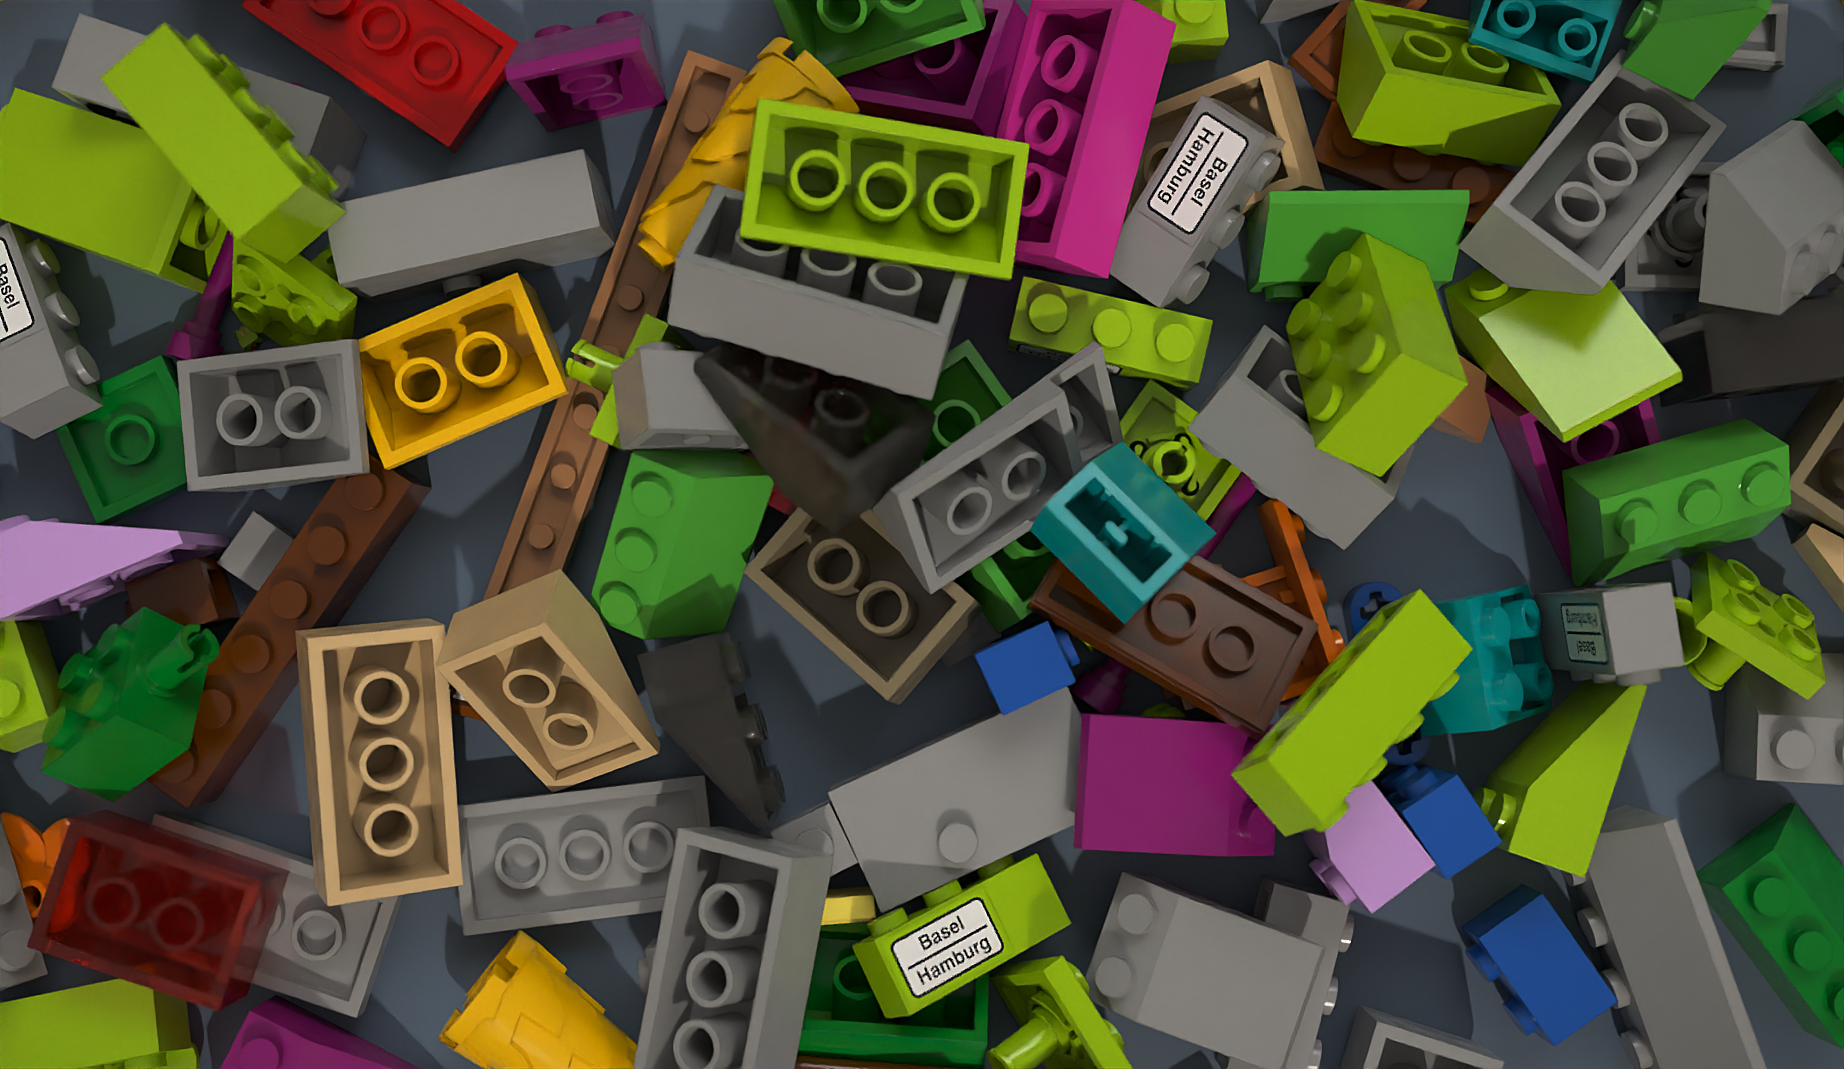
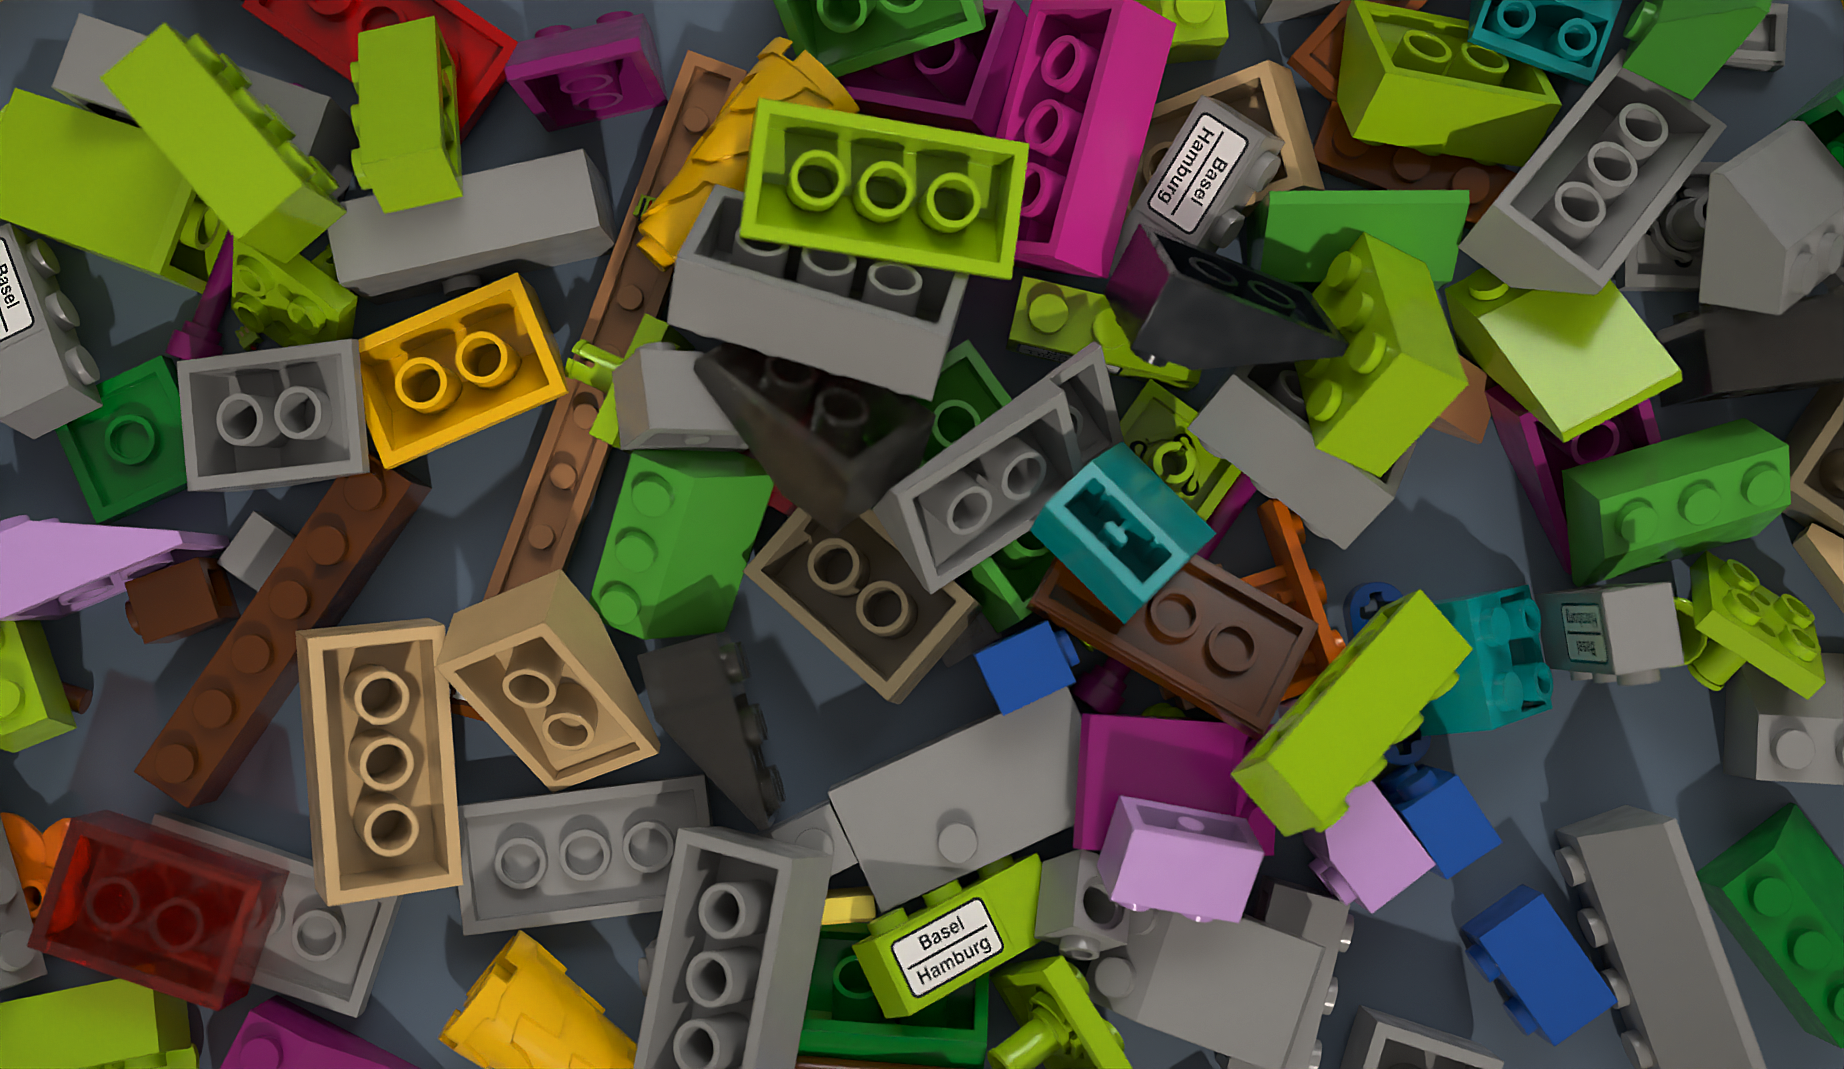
(128, 704): green brick -> none
(406, 116): none -> lime brick
(644, 203): none -> lime piece
(1077, 909): none -> light grey brick
(1179, 860): none -> lavender brick
(1211, 310): none -> black slope
(1560, 780): lime slope -> none

